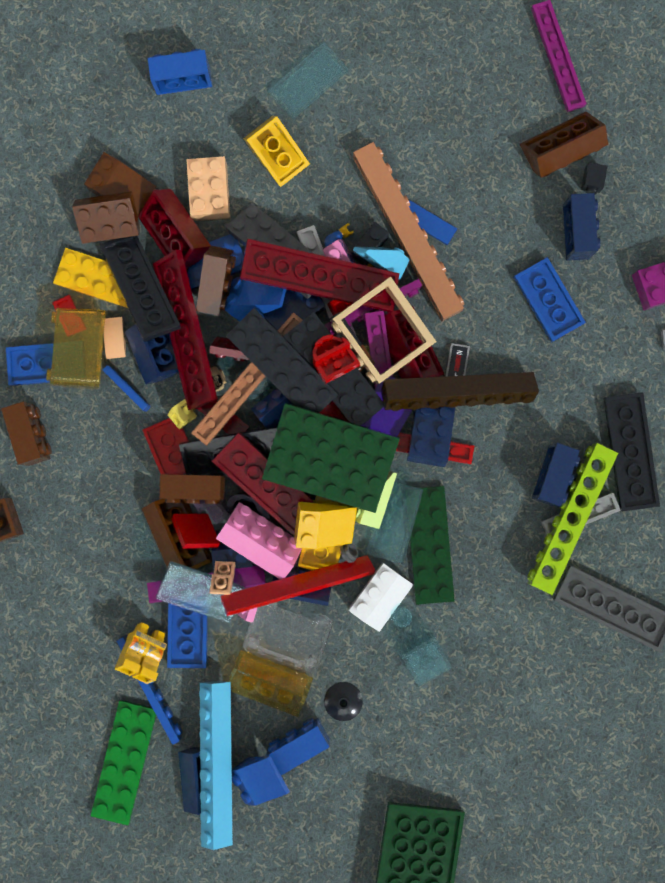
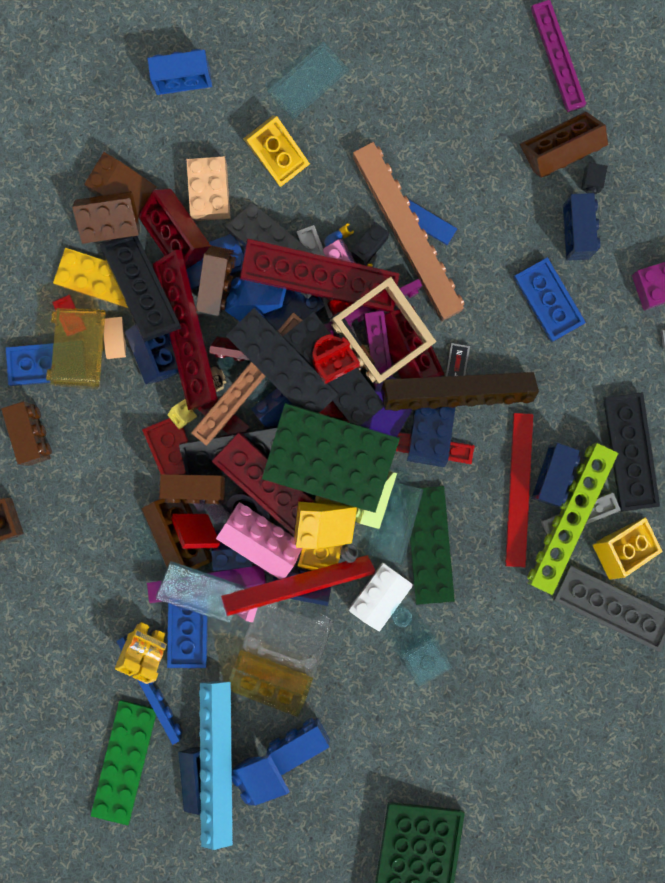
(127, 388): blue tile -> none
(222, 578): light nougat slope -> none
(339, 692): black dish -> none
(384, 258): medium azure slope -> none
(519, 490): none -> red tile
(627, 549): none -> yellow slope

